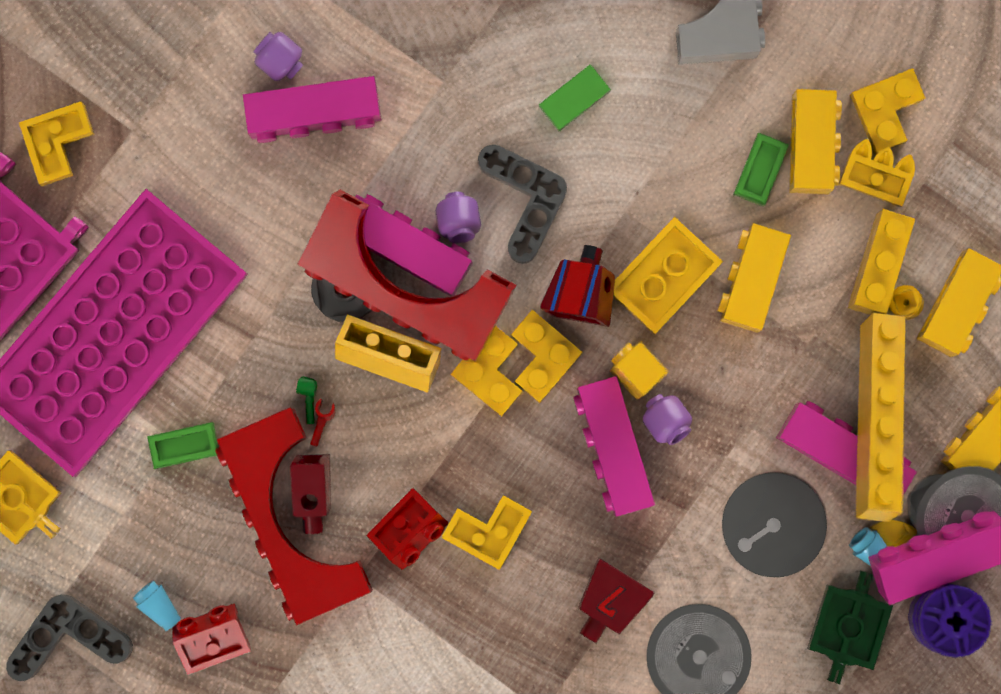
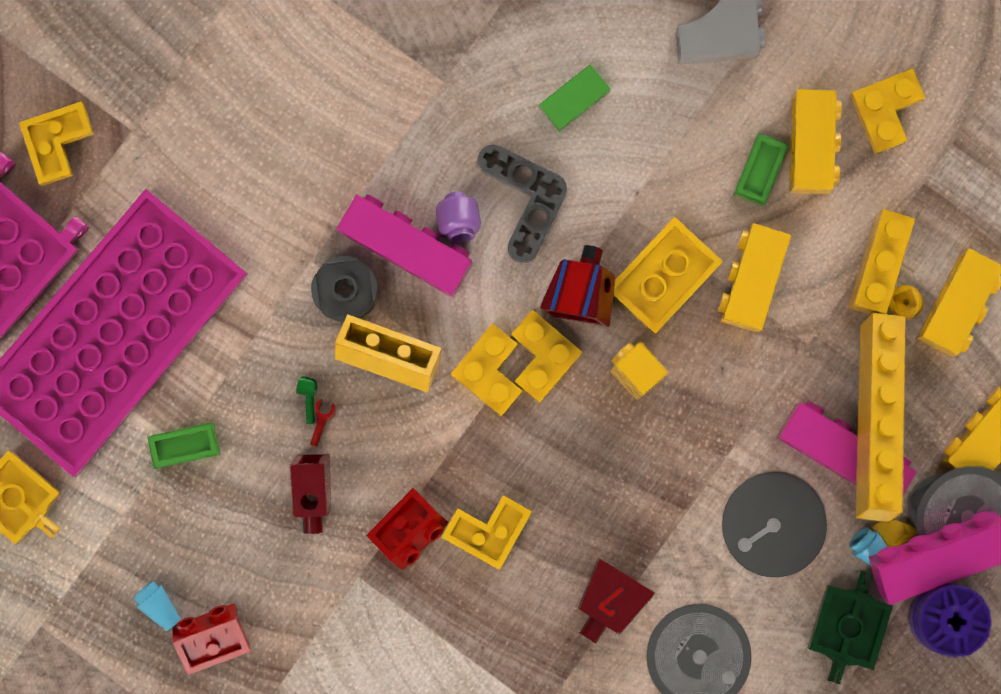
(70, 625): dark grey beam -> none
(253, 461): red arch -> none
(278, 56): medium lavender head -> none
(312, 108): dark pink brick -> none
(342, 258): red arch -> none
(615, 447): dark pink brick -> none
(667, 419): medium lavender head -> none
(877, 176): yellow plate -> none

